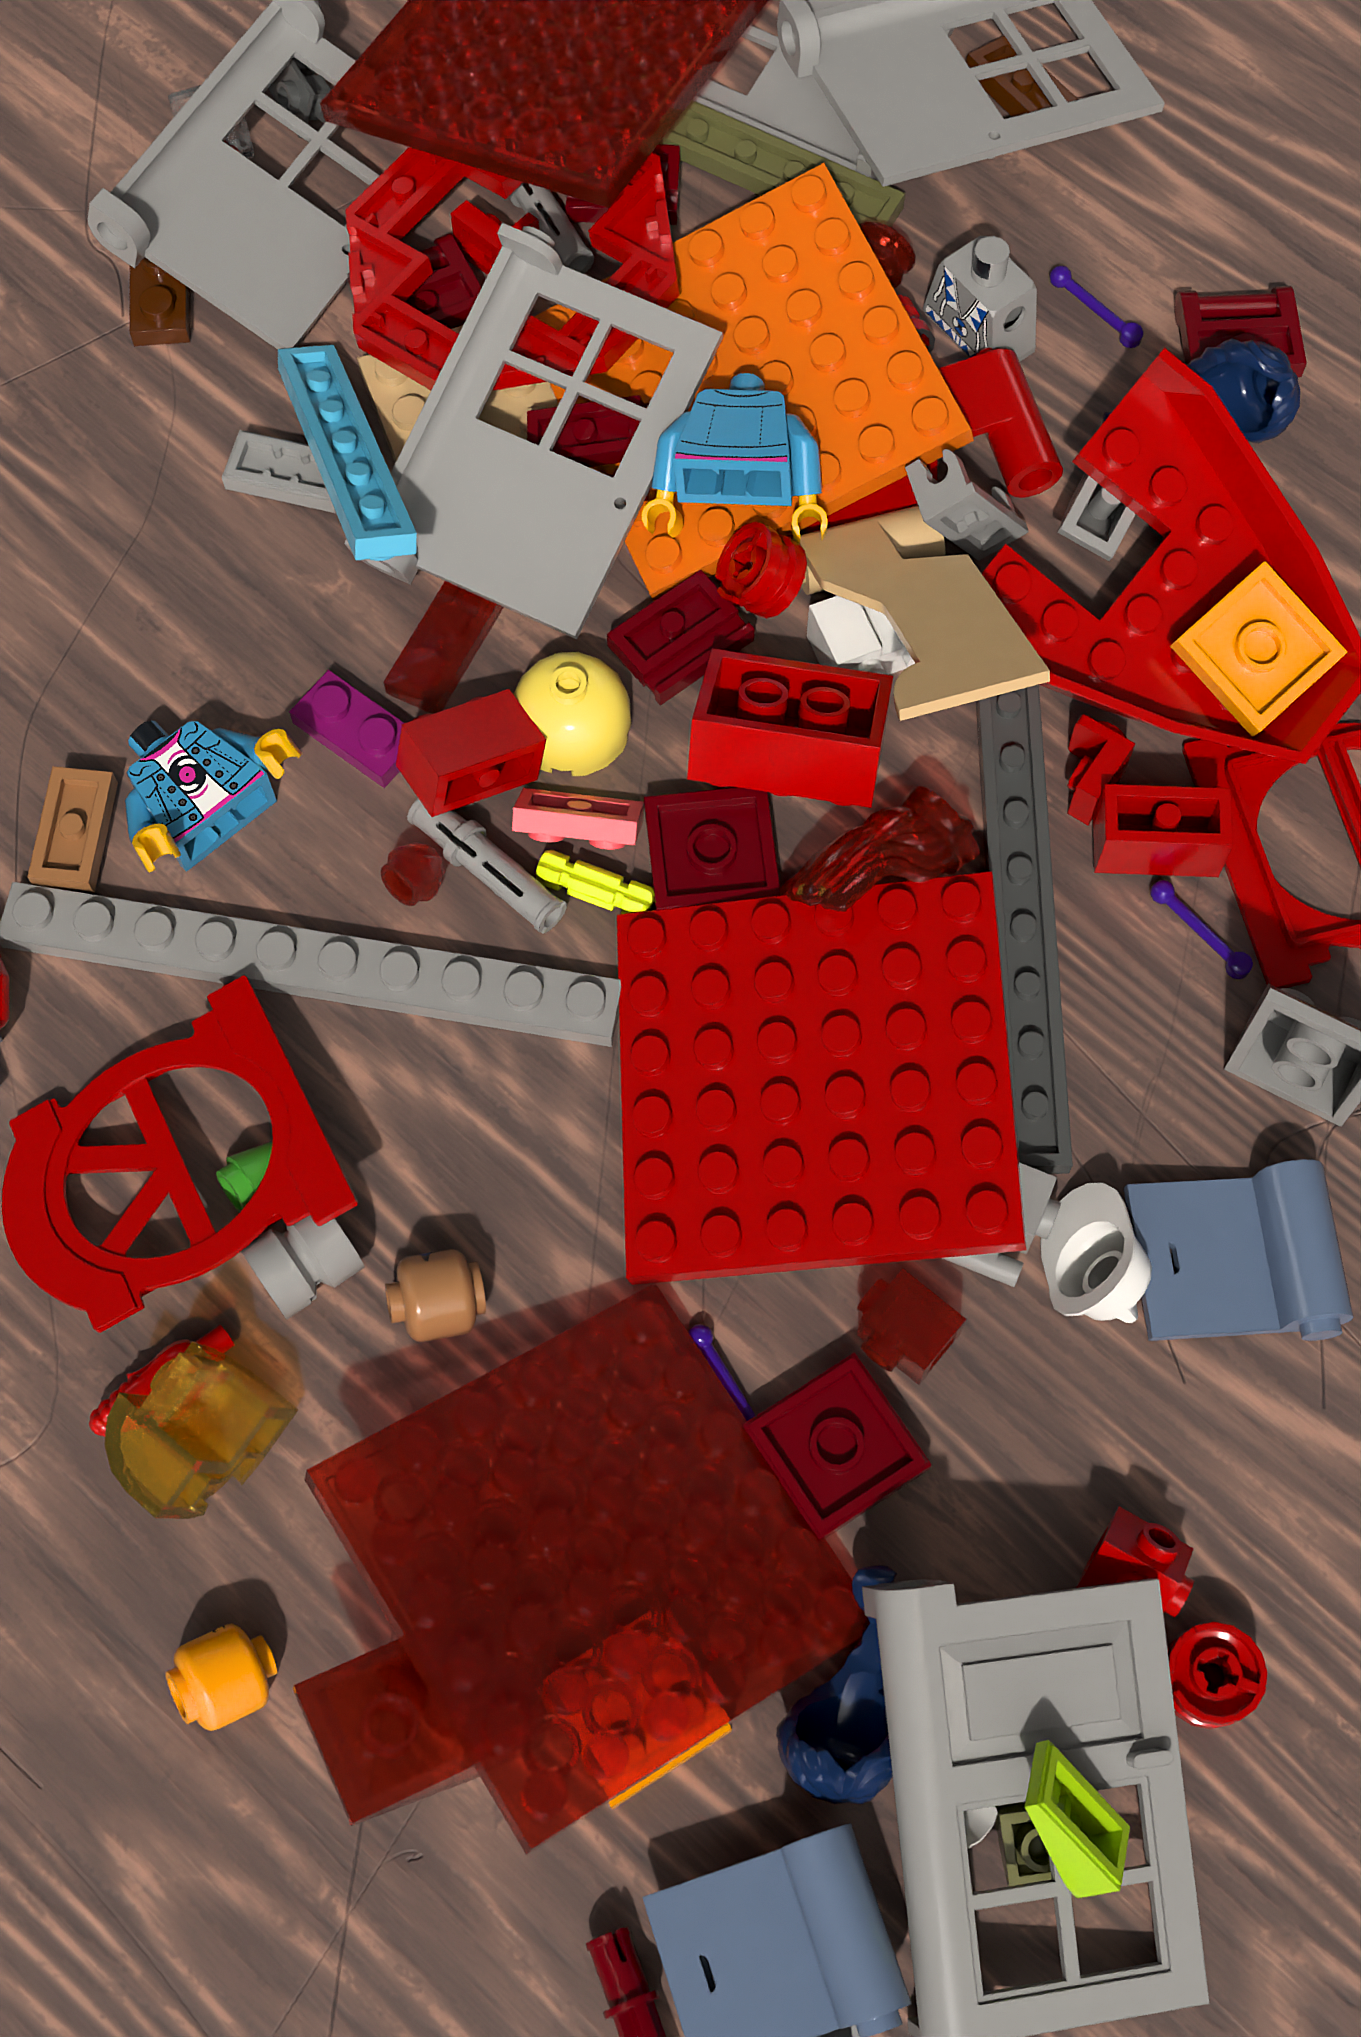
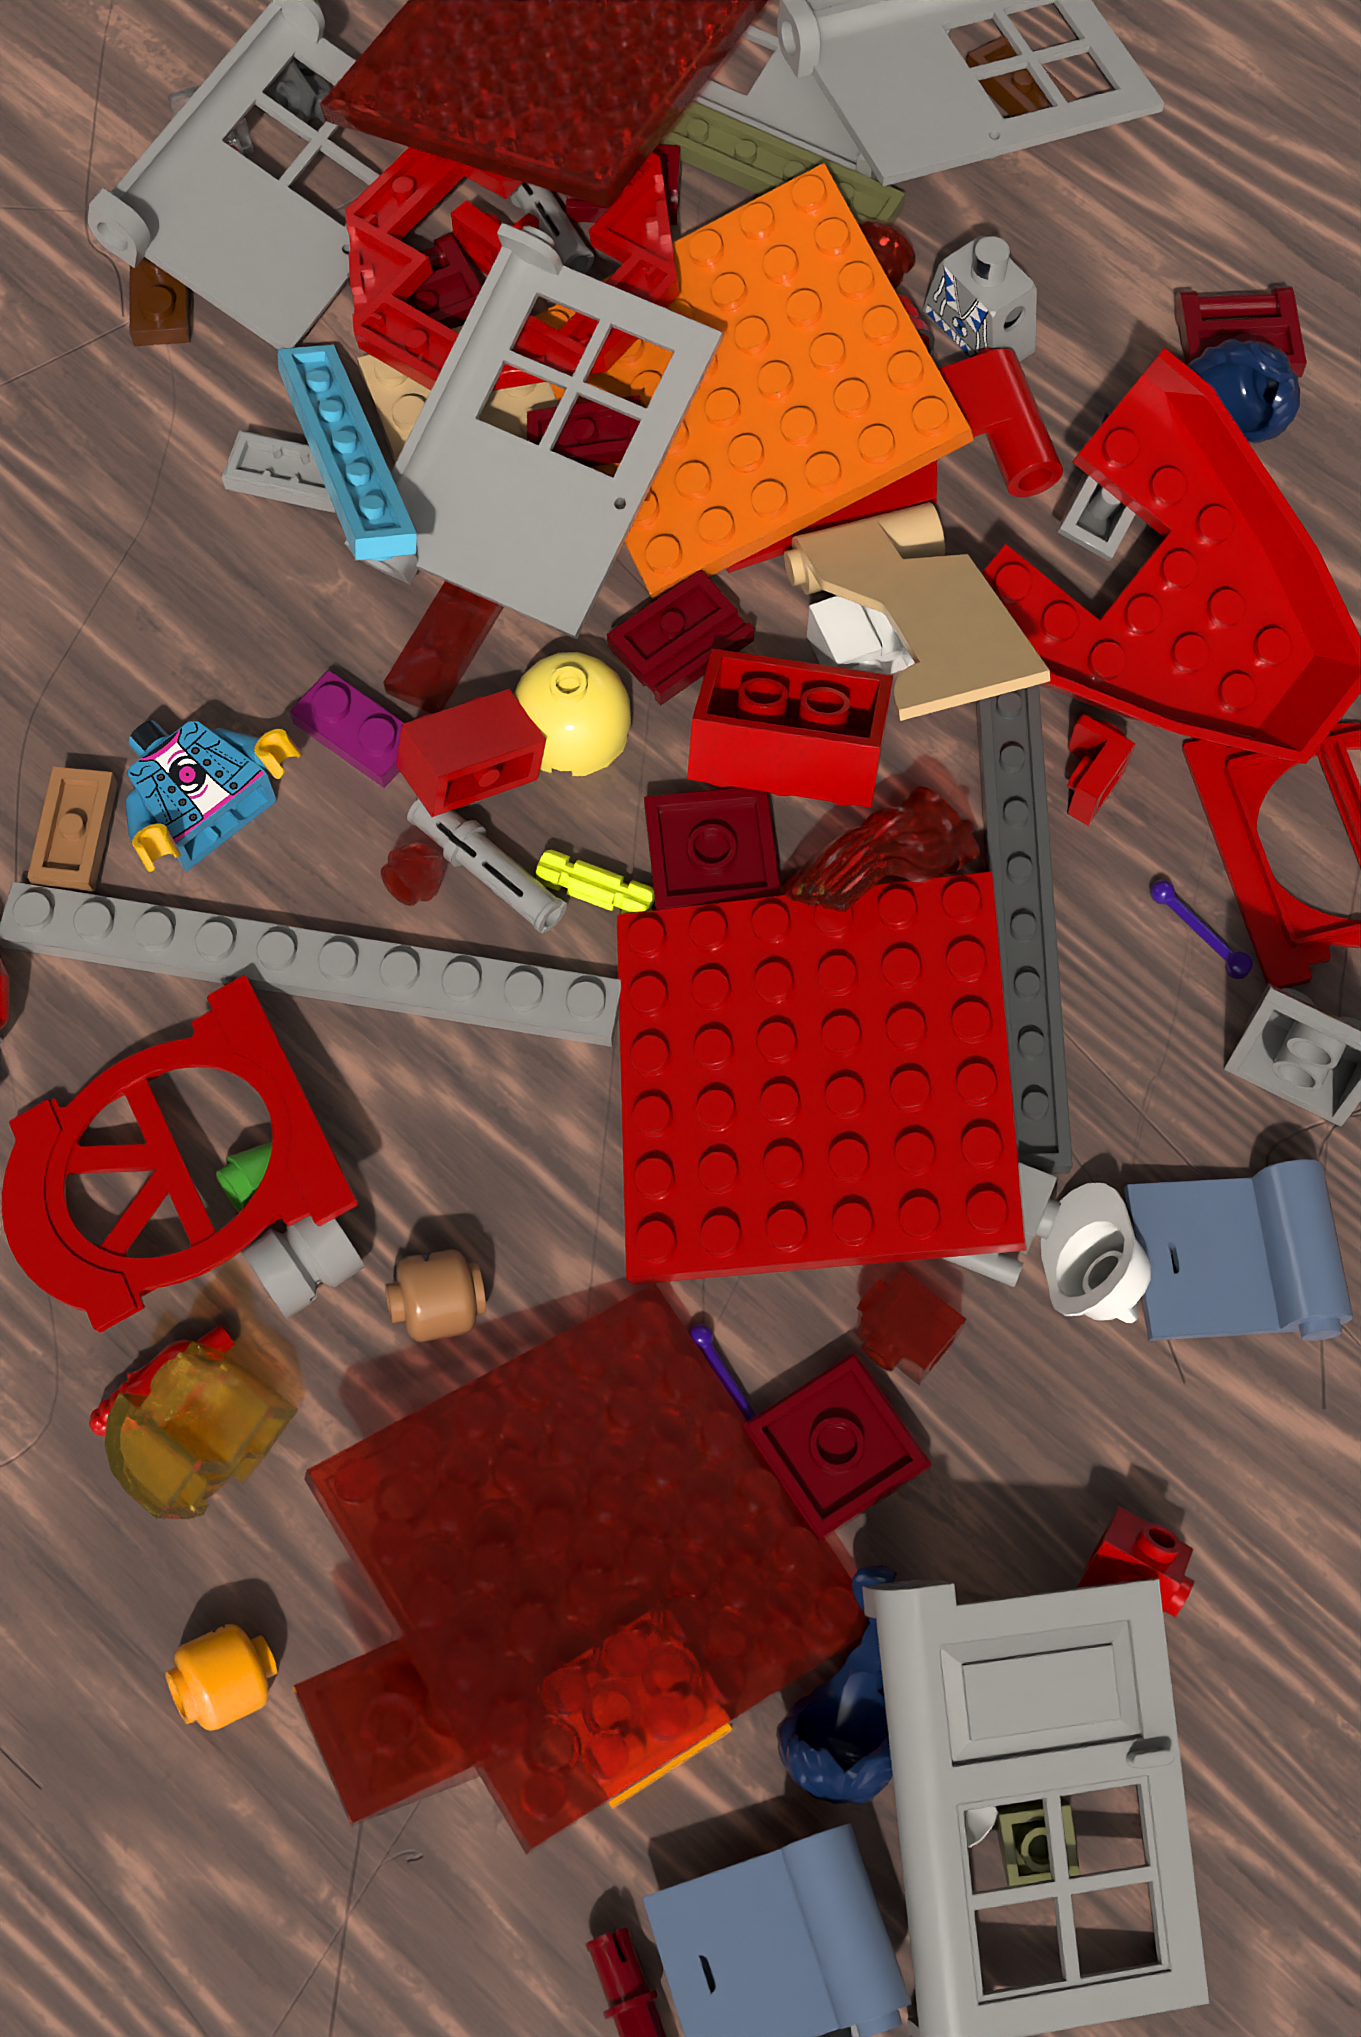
(557, 815): coral plate -> none
(737, 451): dark azure torso -> none
(761, 570): red wheel -> none
(963, 509): light grey hinge -> none
(1076, 1825): lime slope -> none
(1130, 333): dark purple hinge -> none
(1162, 830): red brick -> none
(1242, 1669): red wheel -> none
(1258, 649): light orange plate -> none

